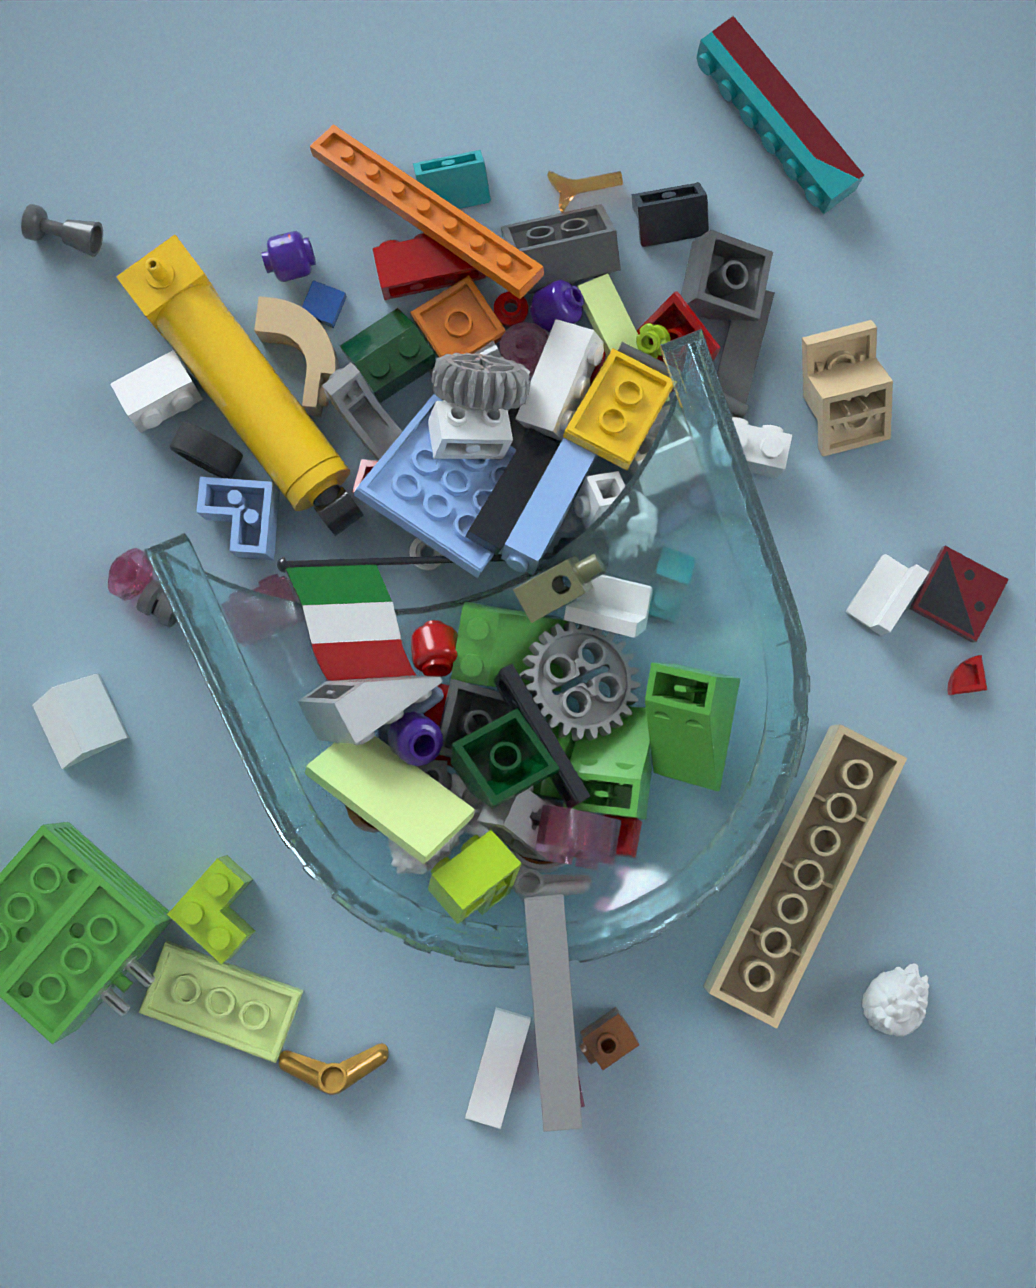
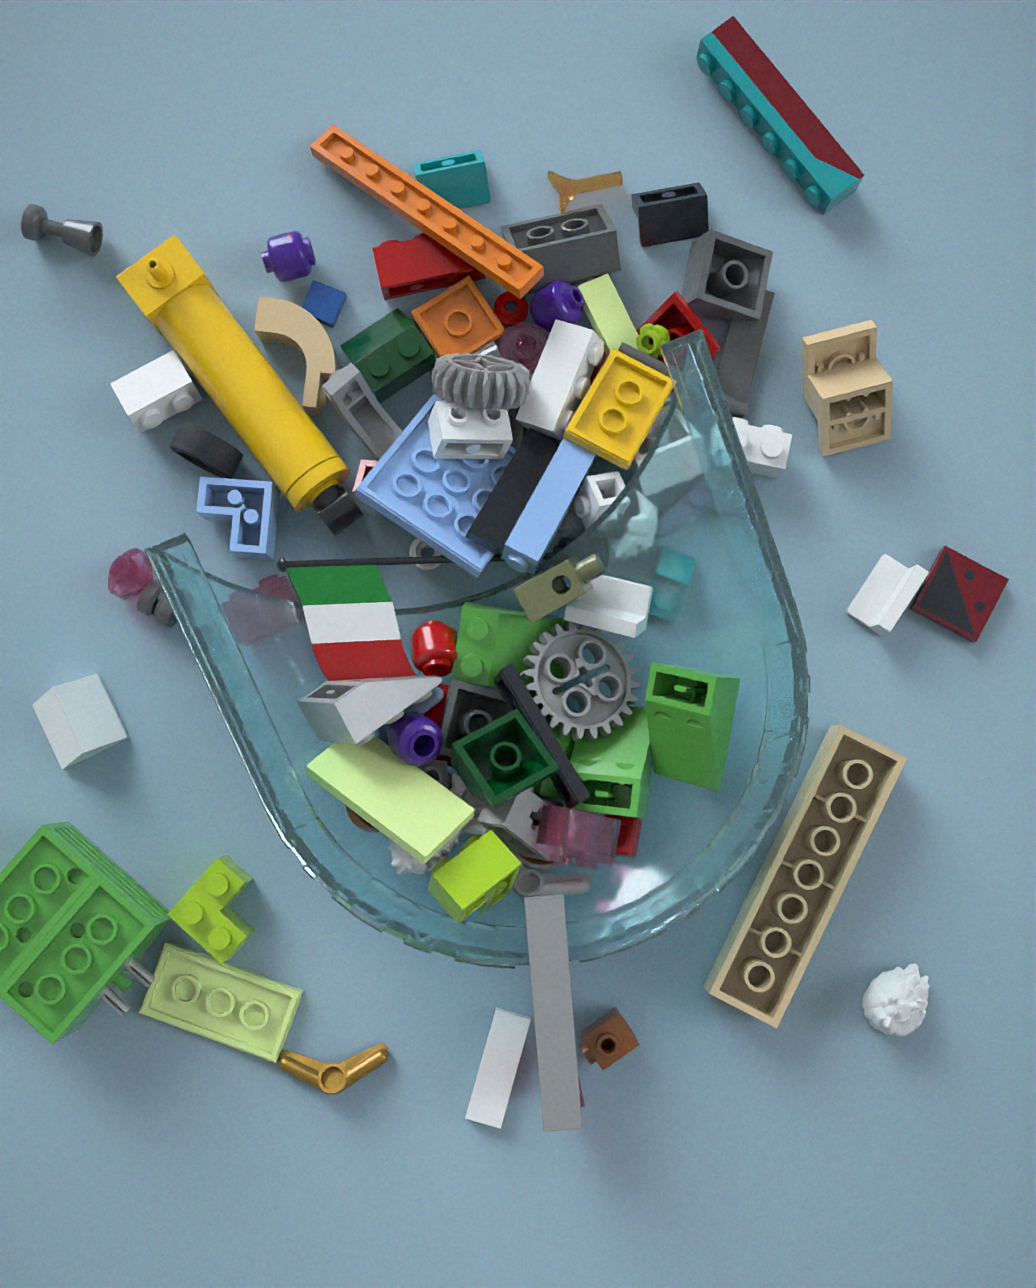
(968, 677): red tile -> none

